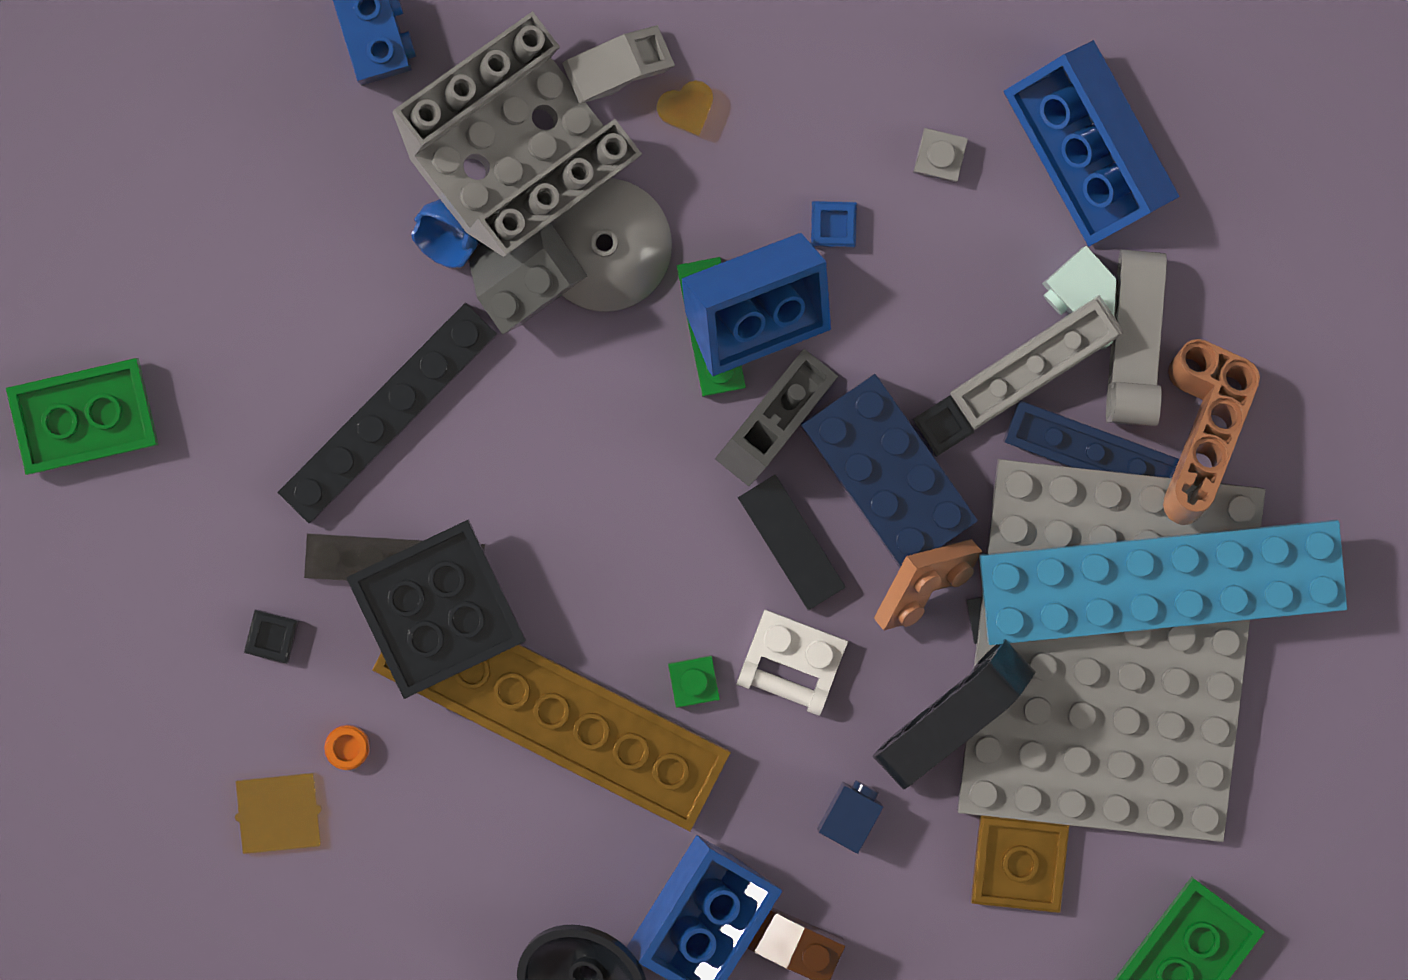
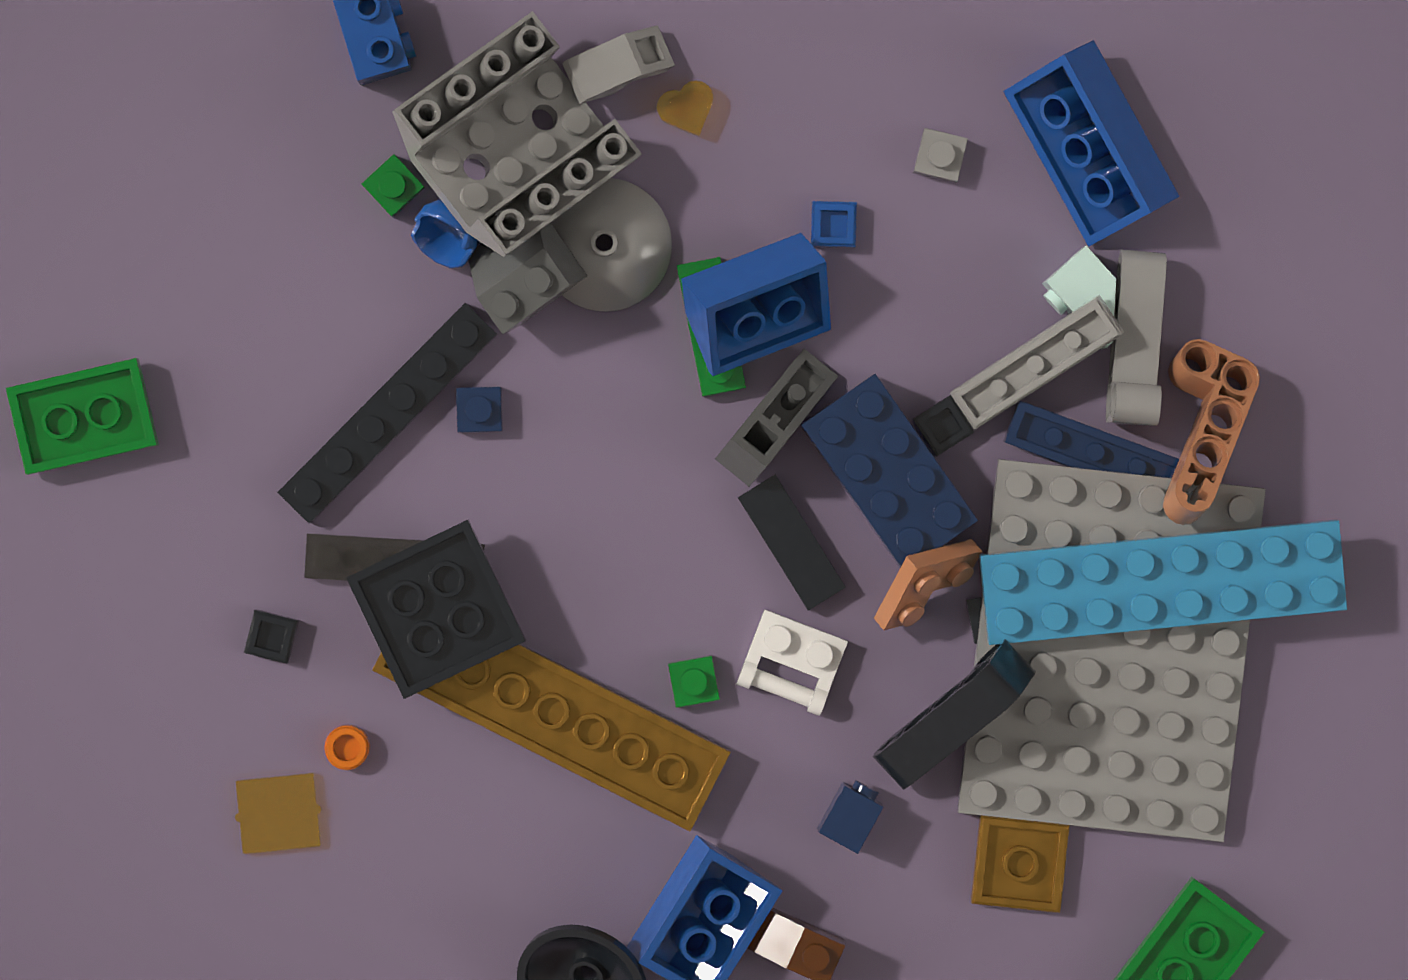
(393, 185): none -> green plate
(479, 409): none -> dark blue plate

